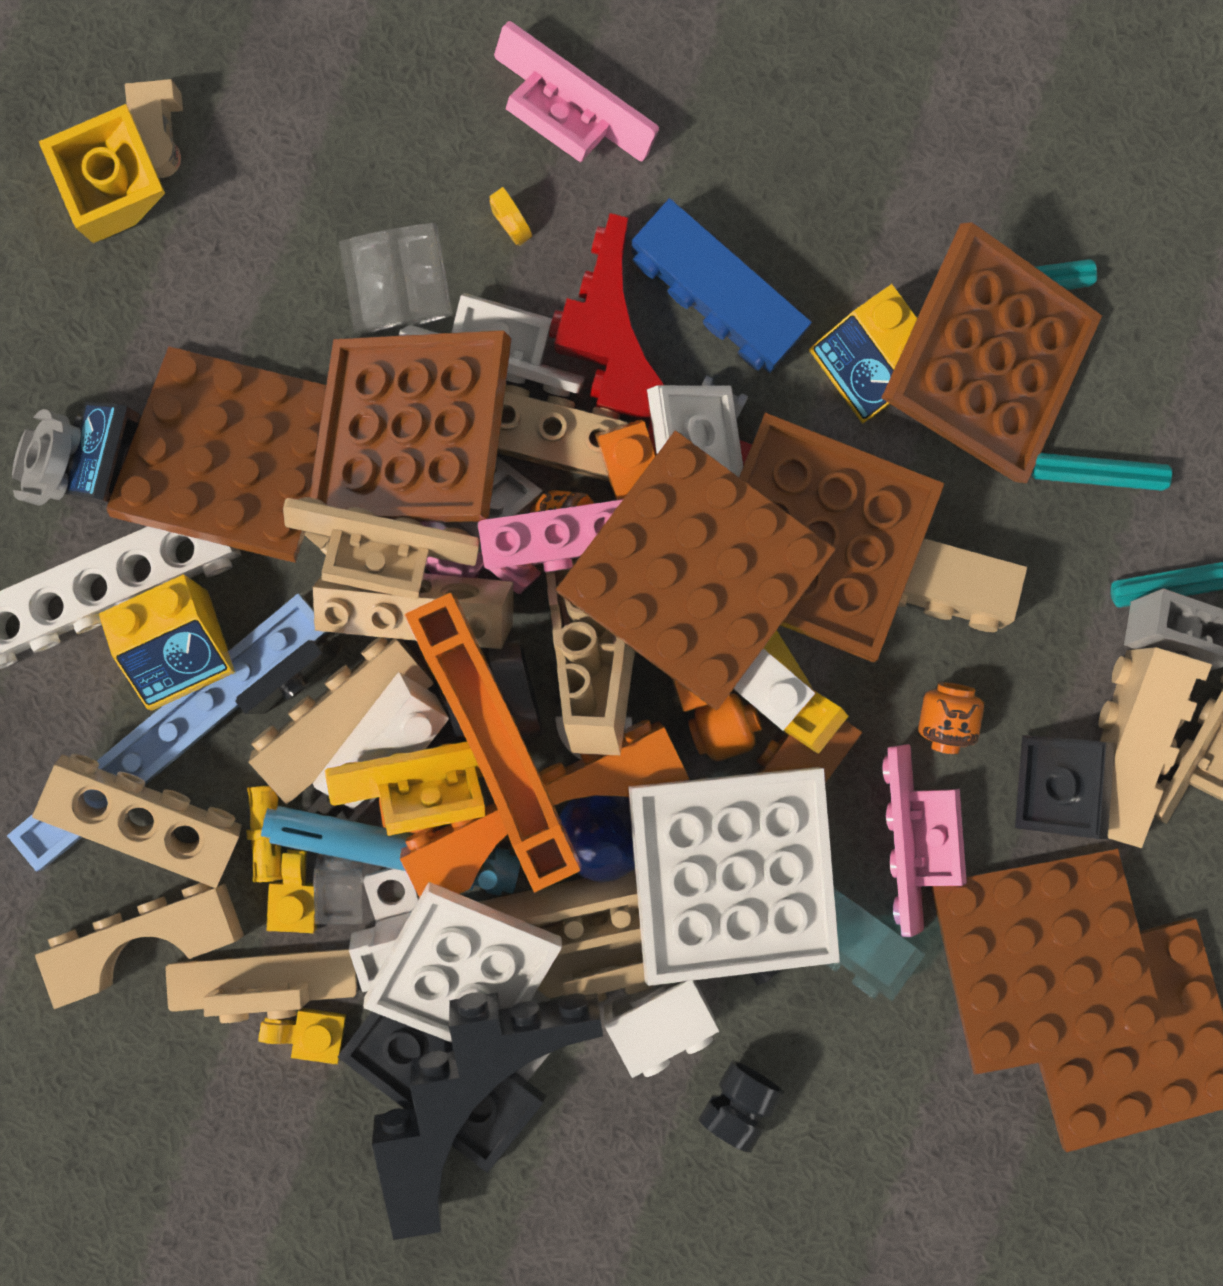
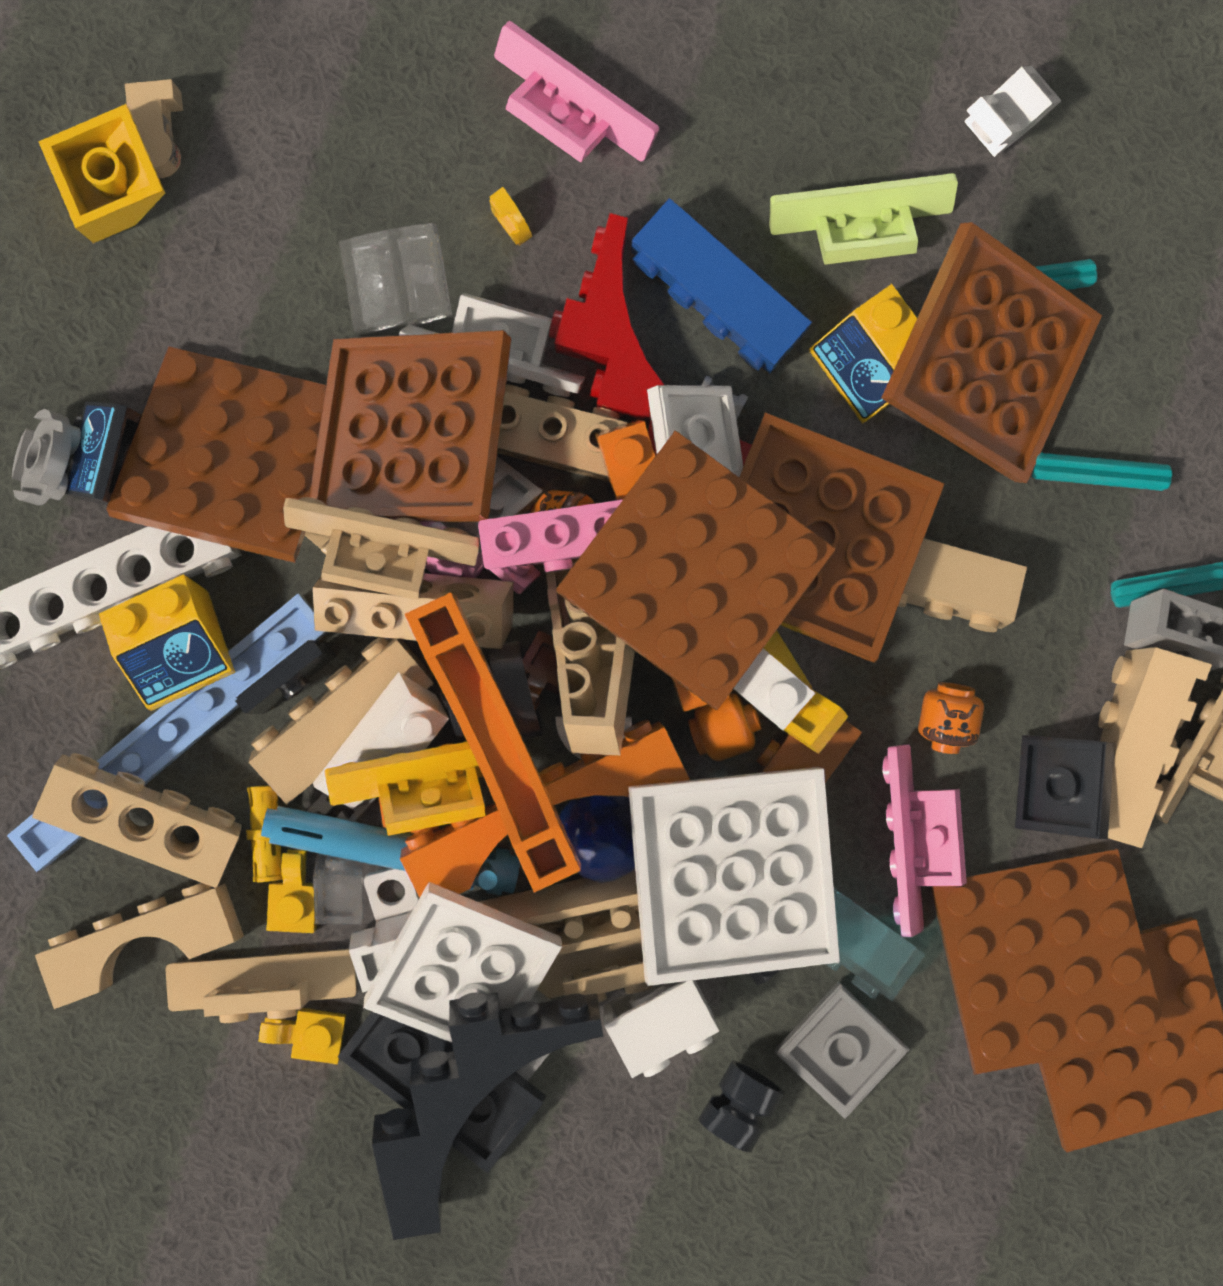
(541, 667): none -> reddish brown plate
(841, 1050): none -> light grey plate
(864, 218): none -> yellowish green bracket
(1011, 110): none -> white brick

